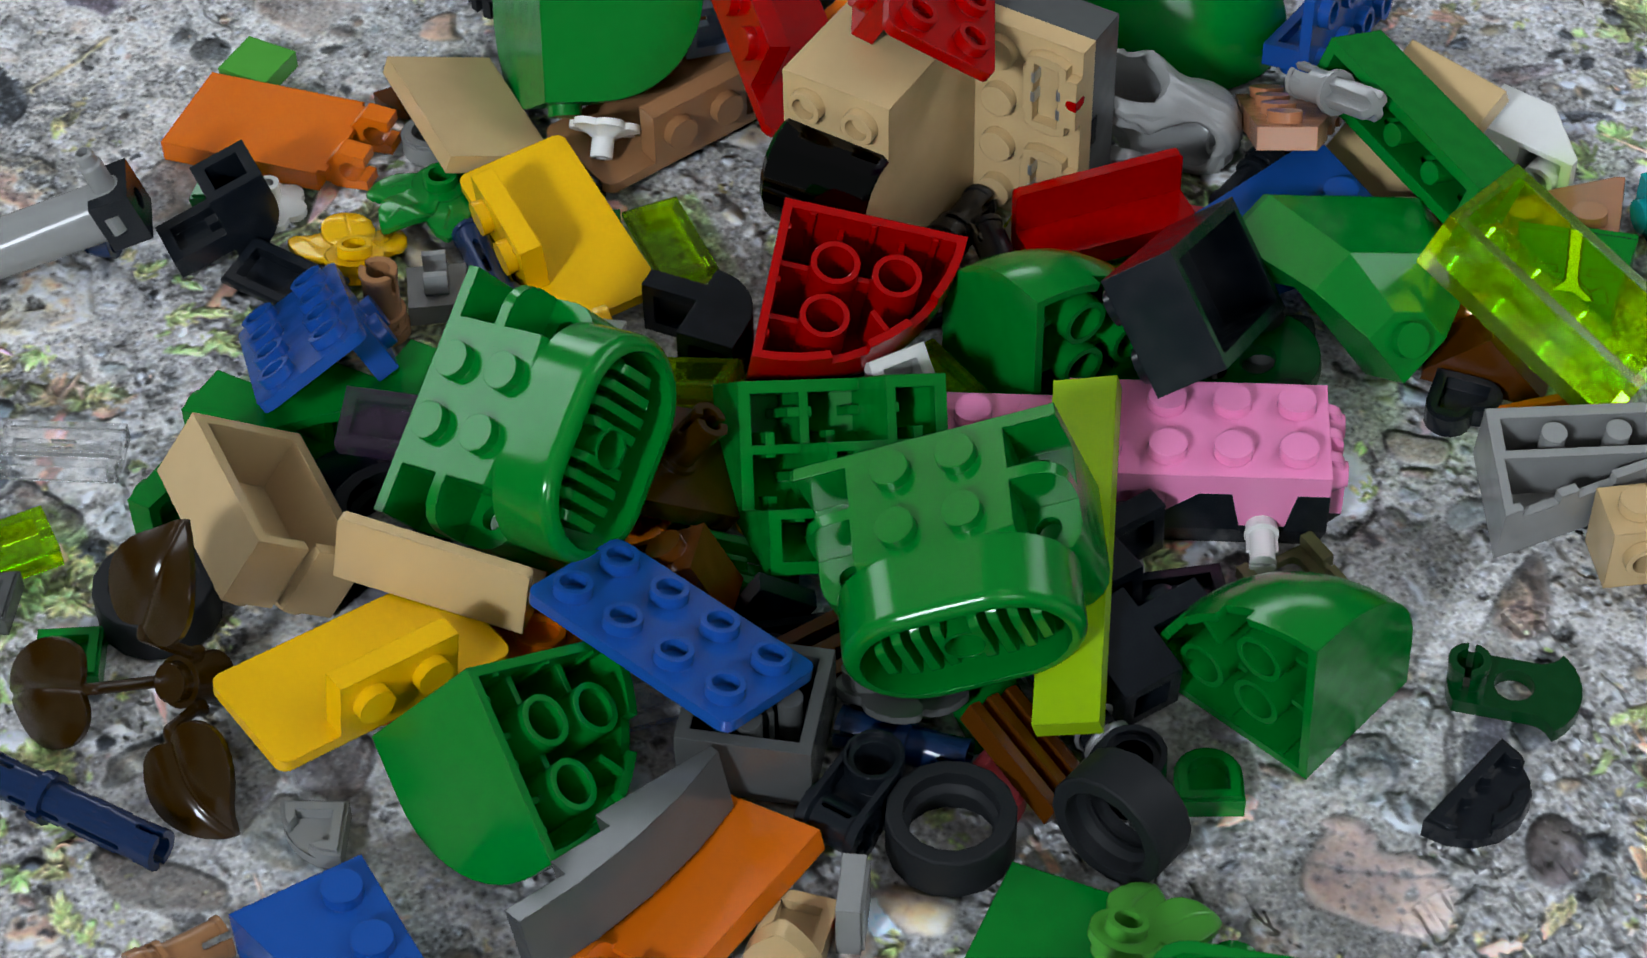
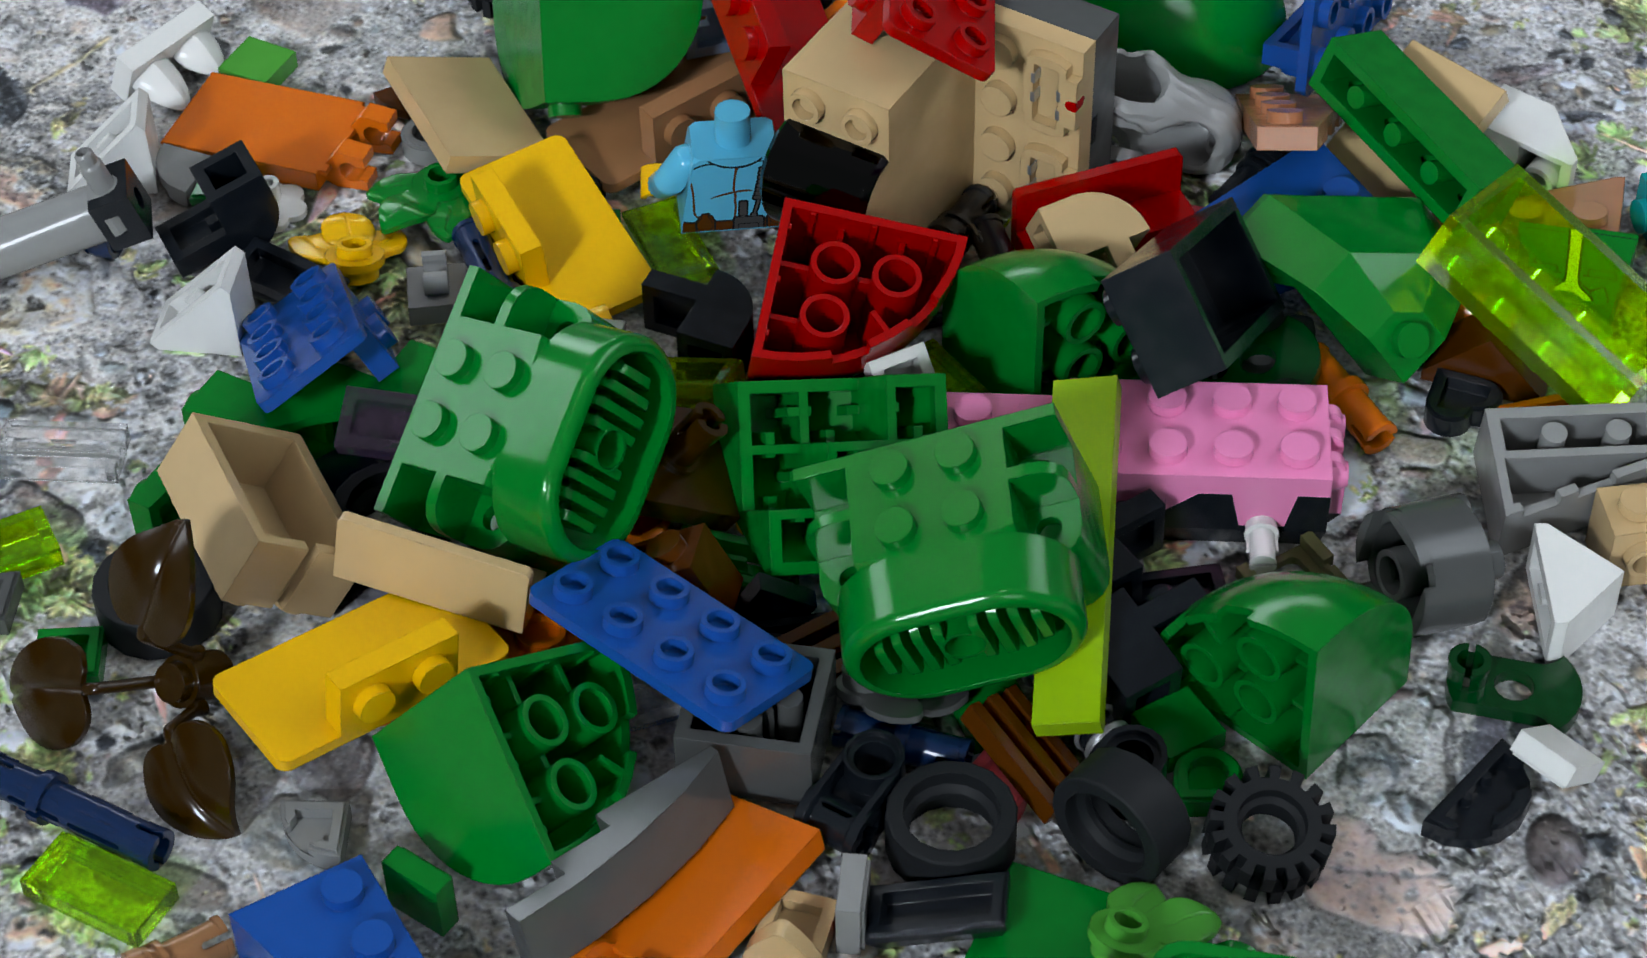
(99, 889): none -> clear neon green tile
(127, 135): none -> white slope
(154, 59): none -> white tile
(174, 171): none -> light grey tile
(208, 310): none -> white slope
(381, 284): medium nougat pin -> none
(420, 890): none -> green tile
(604, 133): white plant -> none
(716, 172): none -> medium azure torso
(938, 910): none -> black tile
(1089, 225): none -> tan brick
(1181, 723): none -> green tile
(1284, 801): none -> black tyre
(1335, 92): light grey axle -> none
(1350, 394): none -> orange pin
(1432, 561): none -> dark grey brick
(1556, 756): none -> white tile
(1569, 590): none -> white slope

